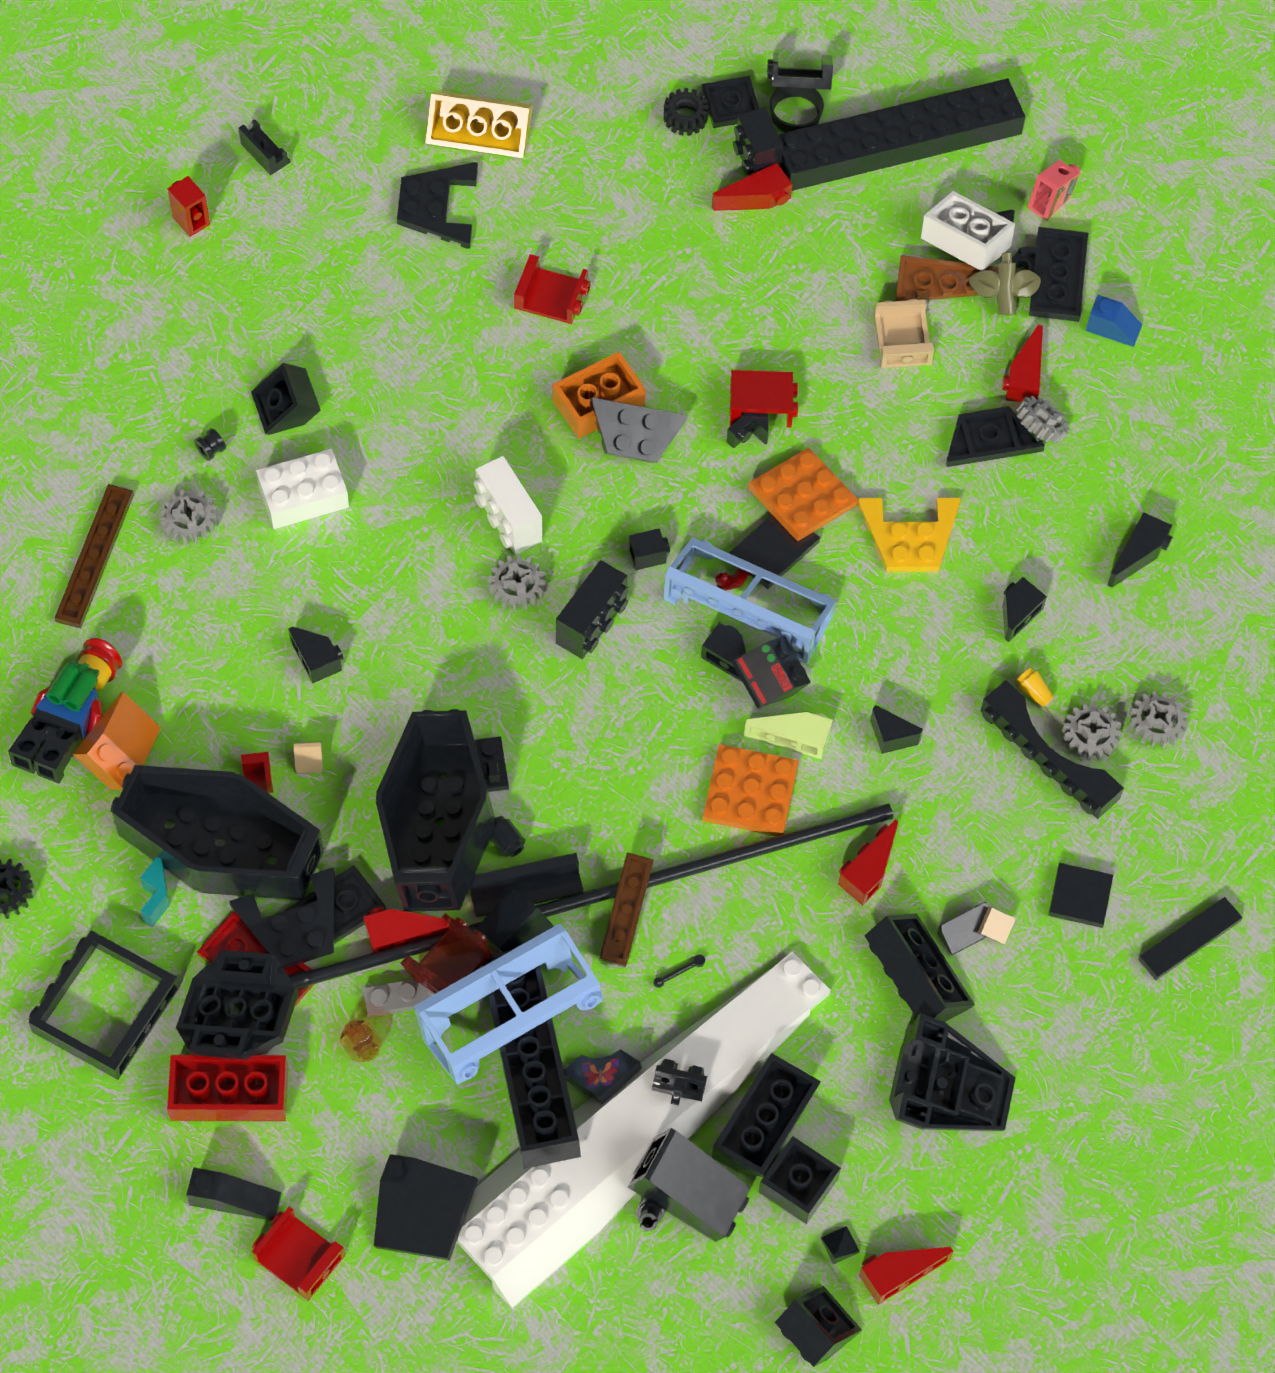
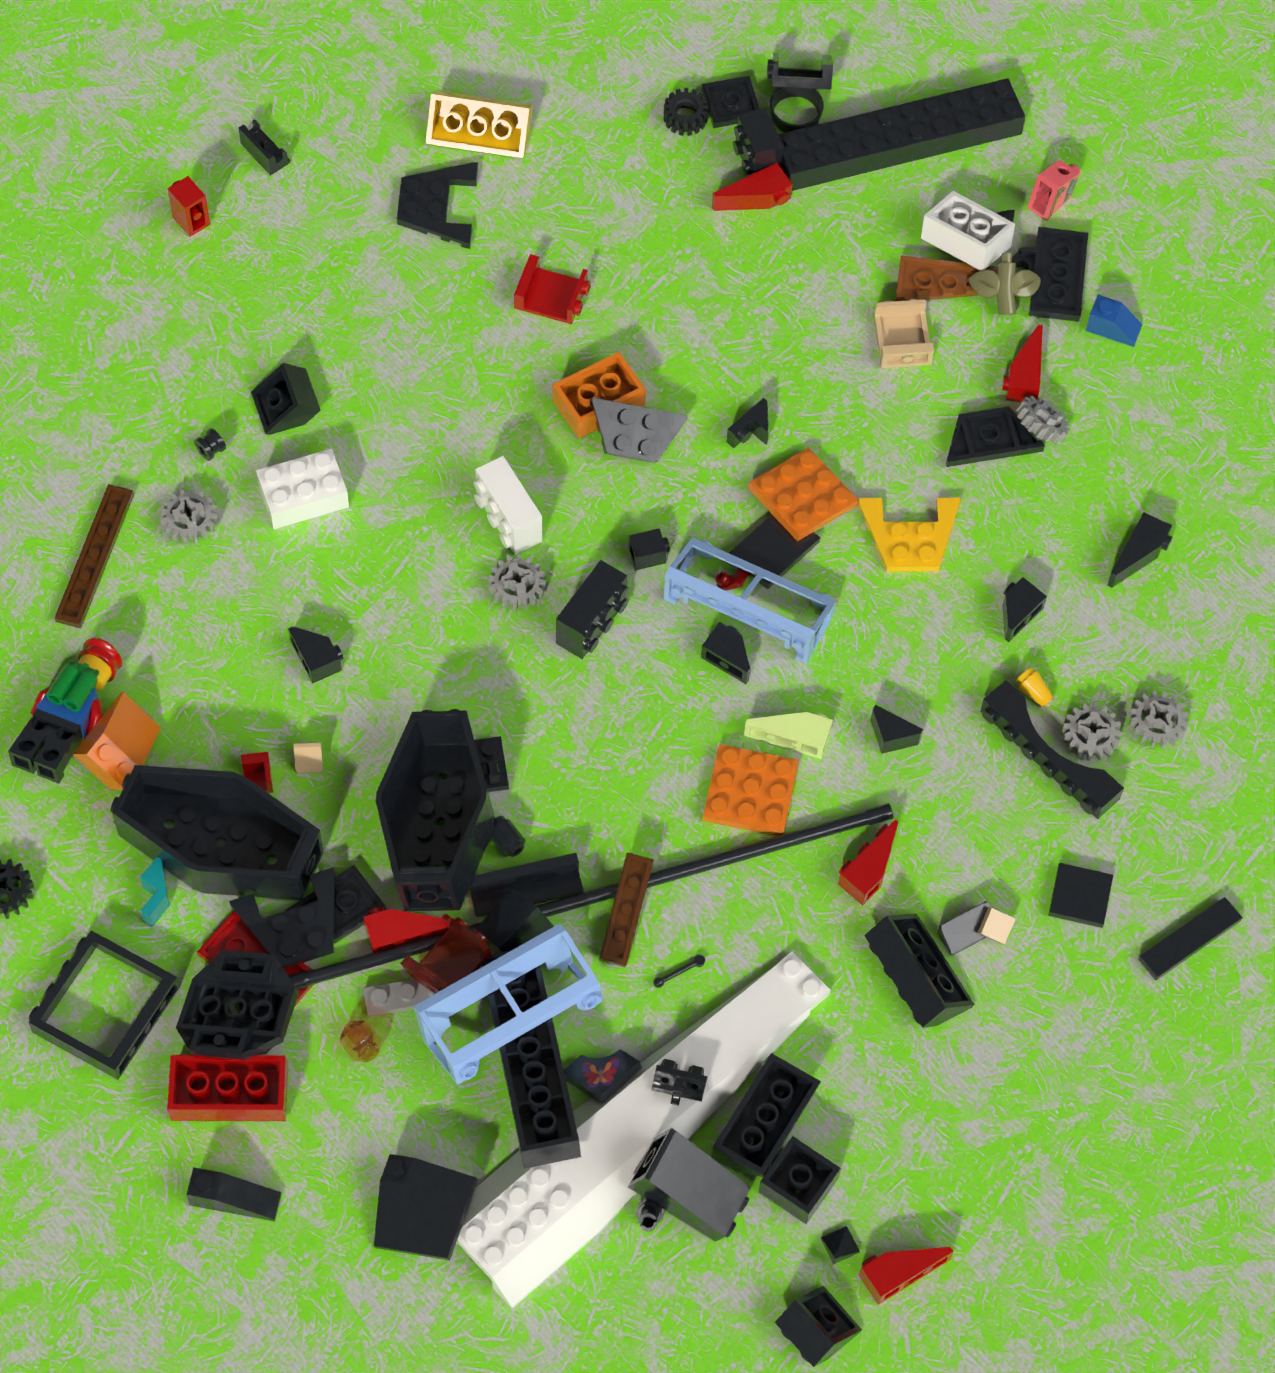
(297, 1254): red panel -> none
(763, 393): red panel -> none
(771, 672): black slope -> none
(948, 1082): black wedge -> none

